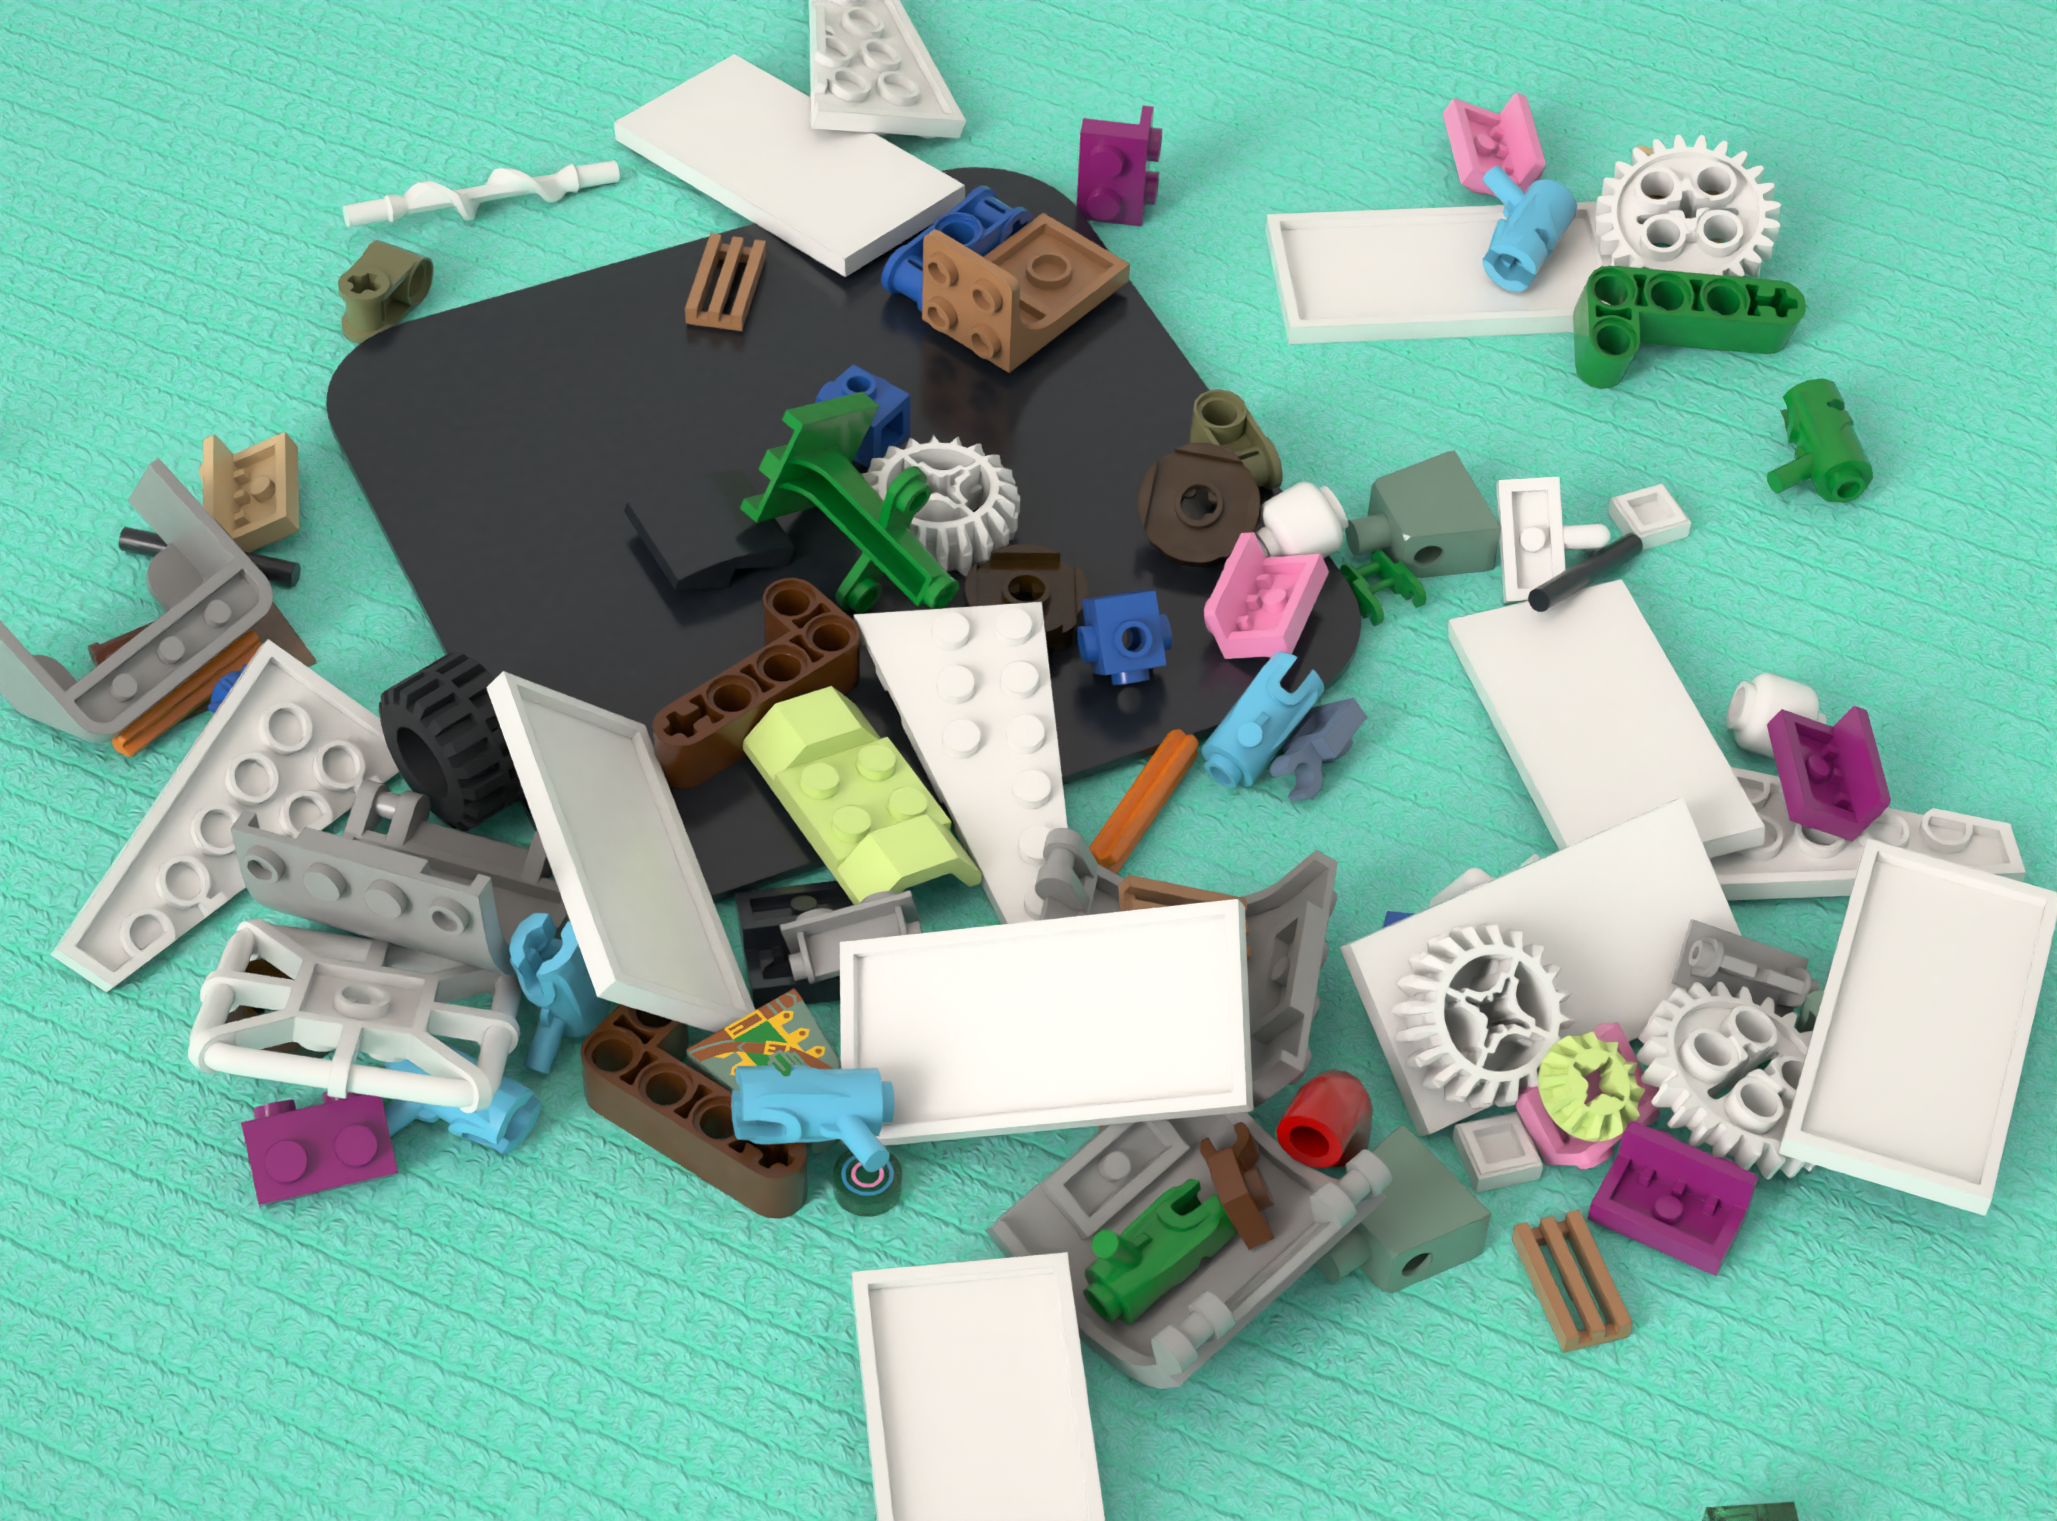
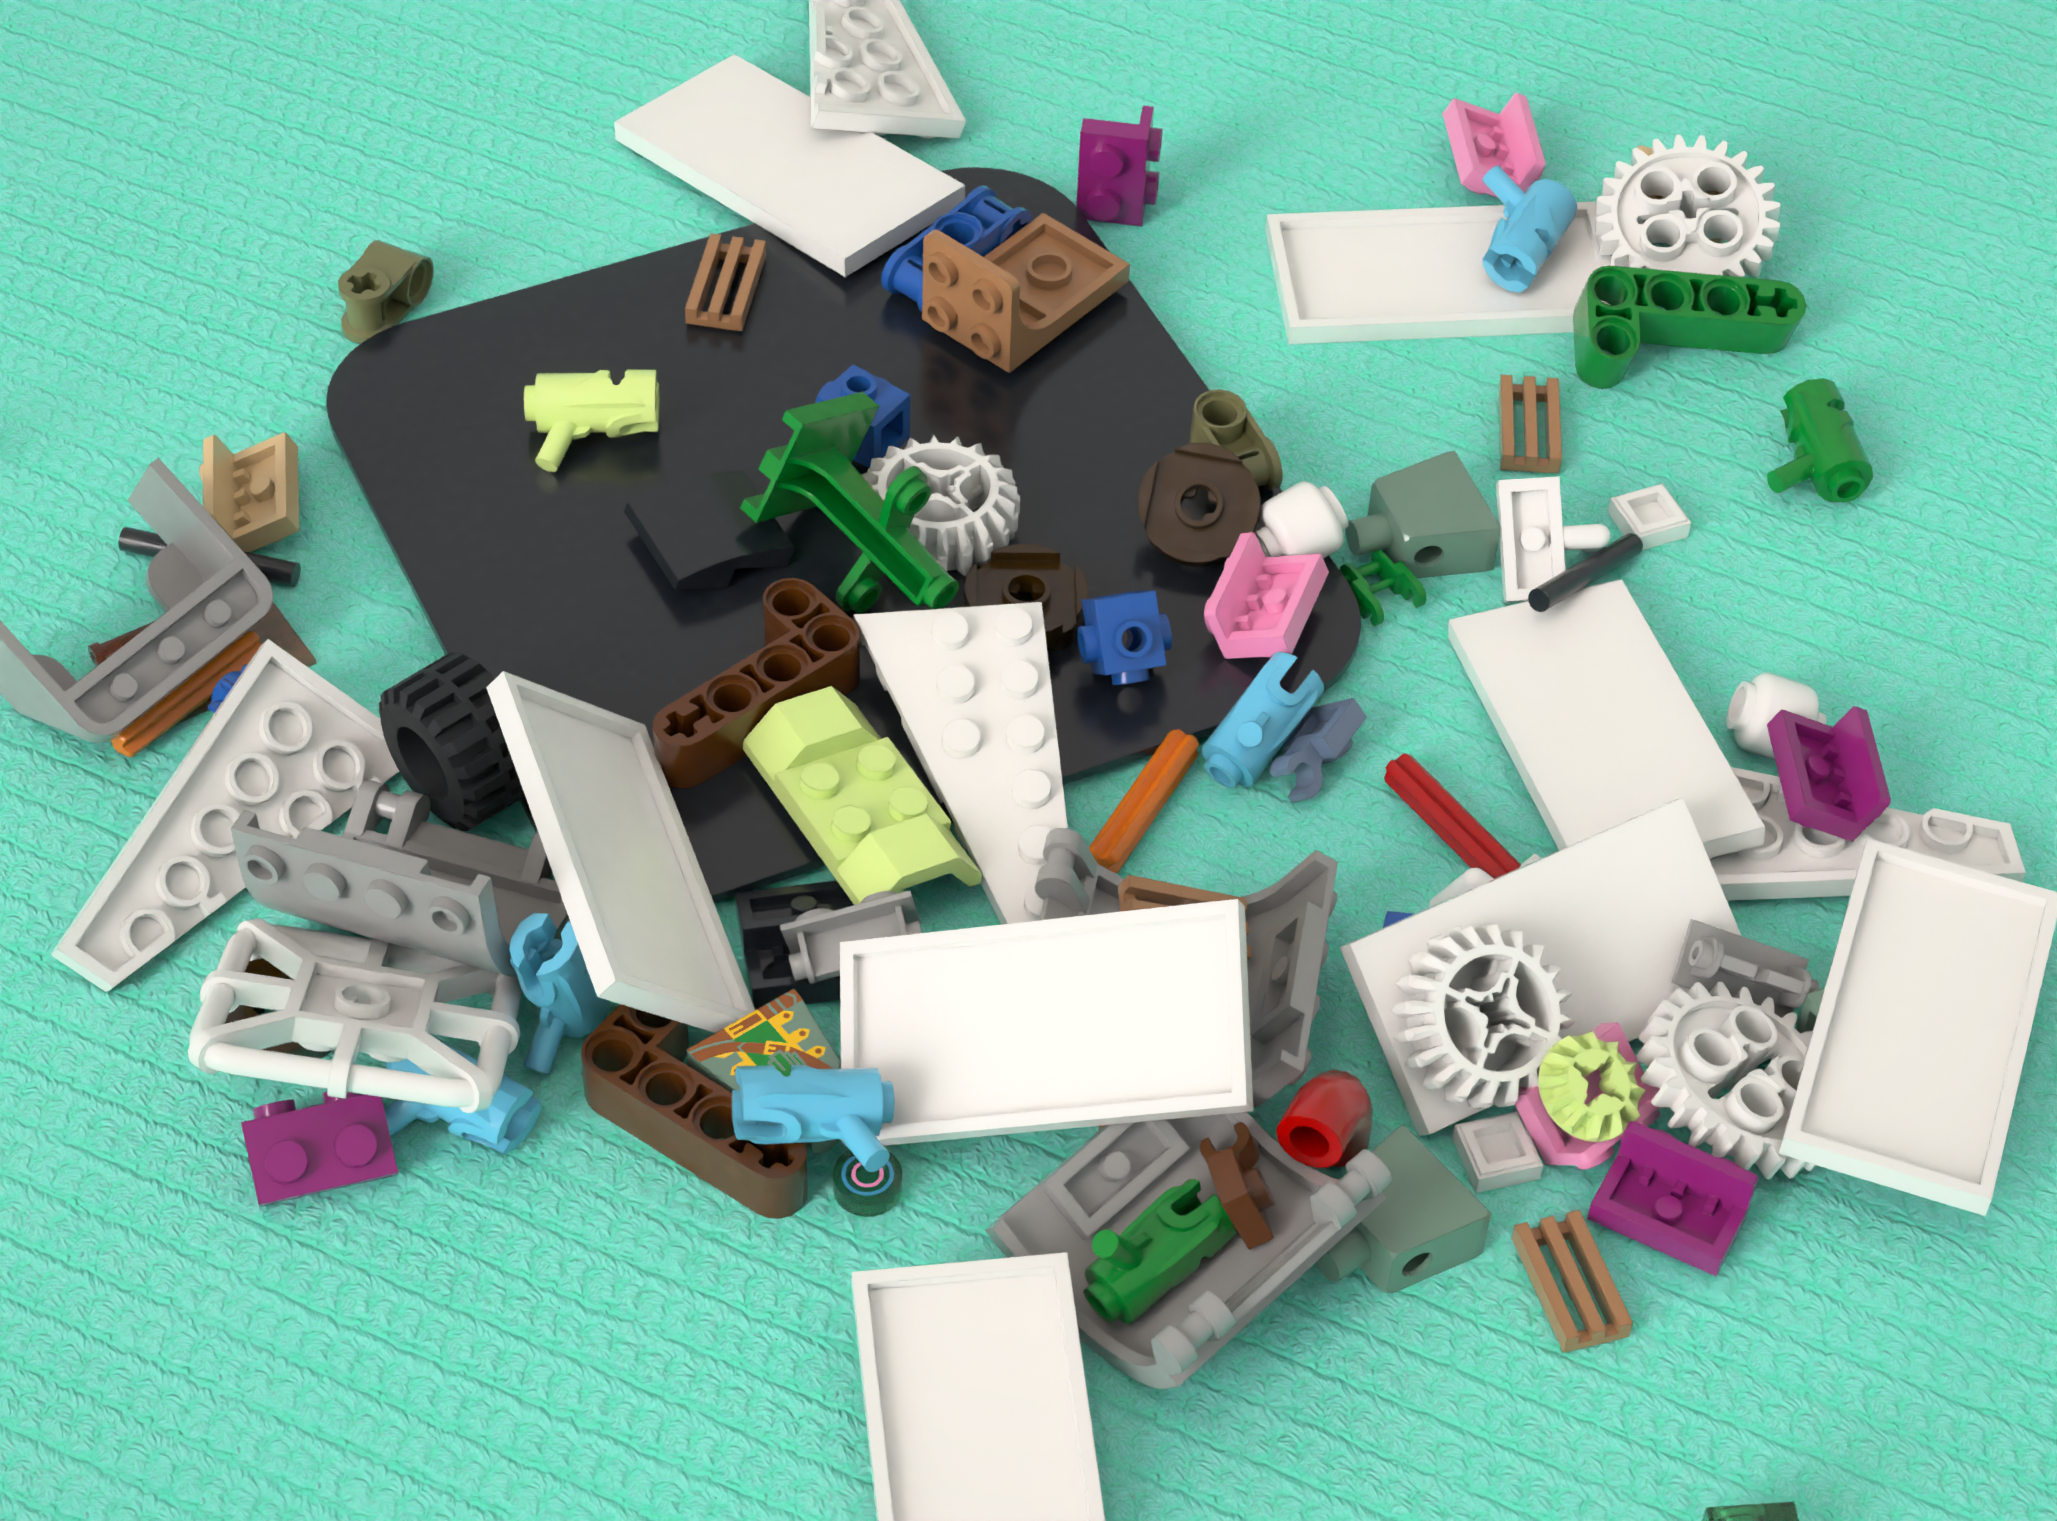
(500, 184): white piece -> none
(587, 403): none -> yellowish green piece
(1448, 817): none -> red axle
(1530, 394): none -> medium nougat tile

